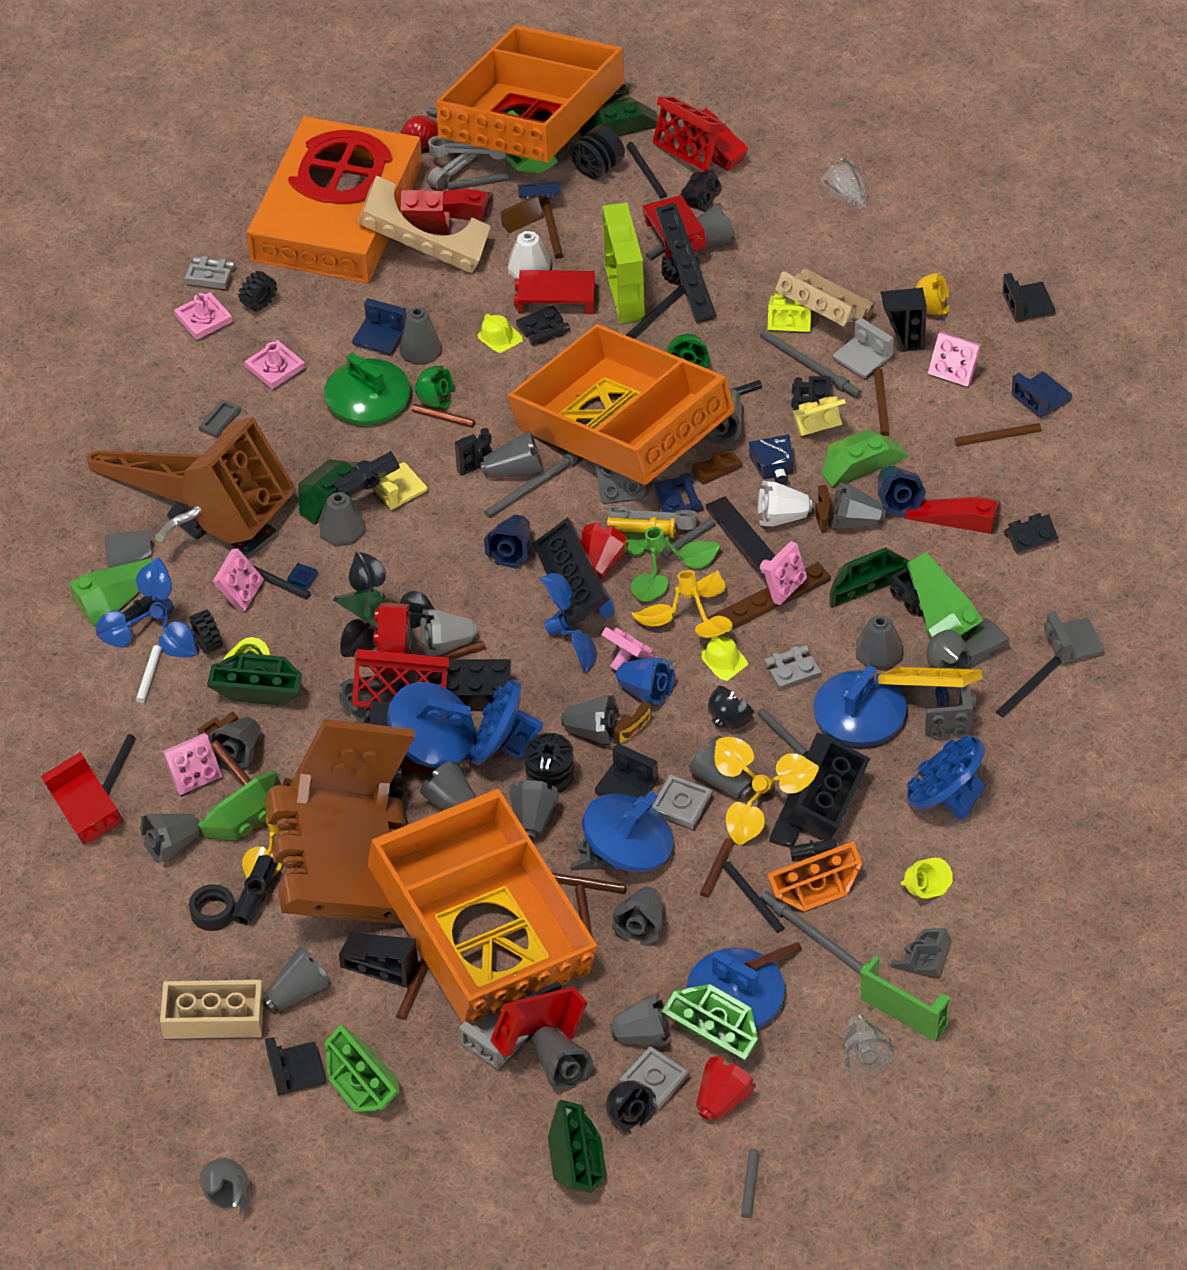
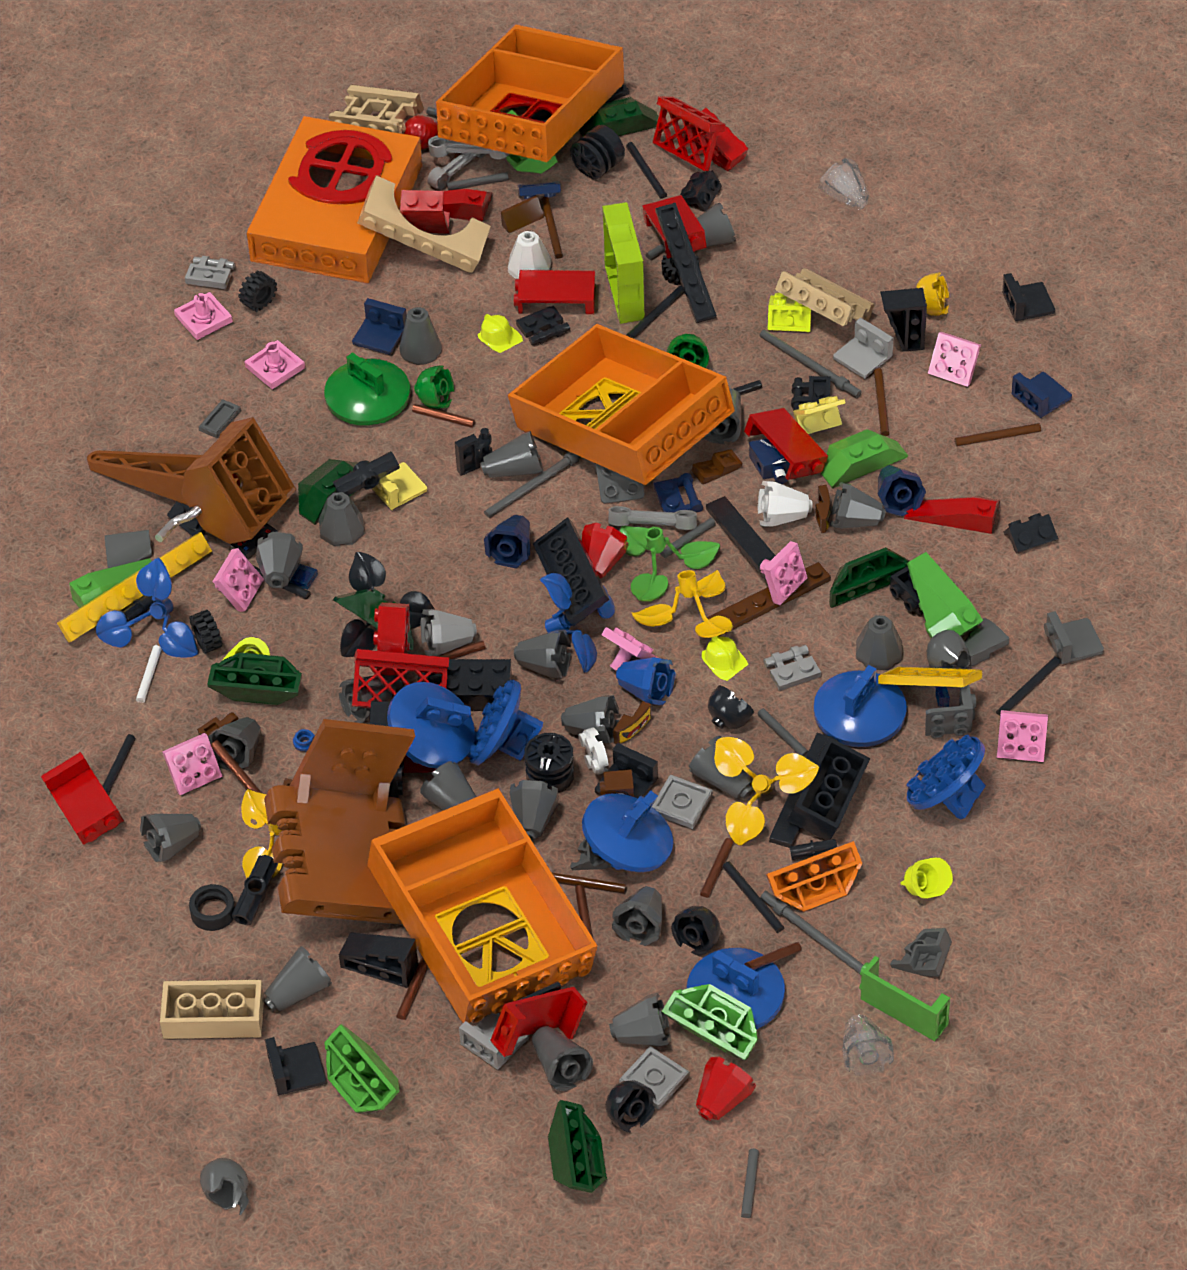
(127, 590): none -> yellow plate
(240, 811): bright green wedge -> none
(278, 558): none -> dark grey cone
(300, 736): none -> blue plate
(365, 100): none -> tan fence
(545, 653): none -> dark grey cone
(596, 754): none -> white plate
(617, 783): none -> reddish brown brick
(642, 525): yellow pin -> none
(696, 925): none -> black cylinder
(790, 440): none -> red panel
(1022, 727): none -> bright pink plate

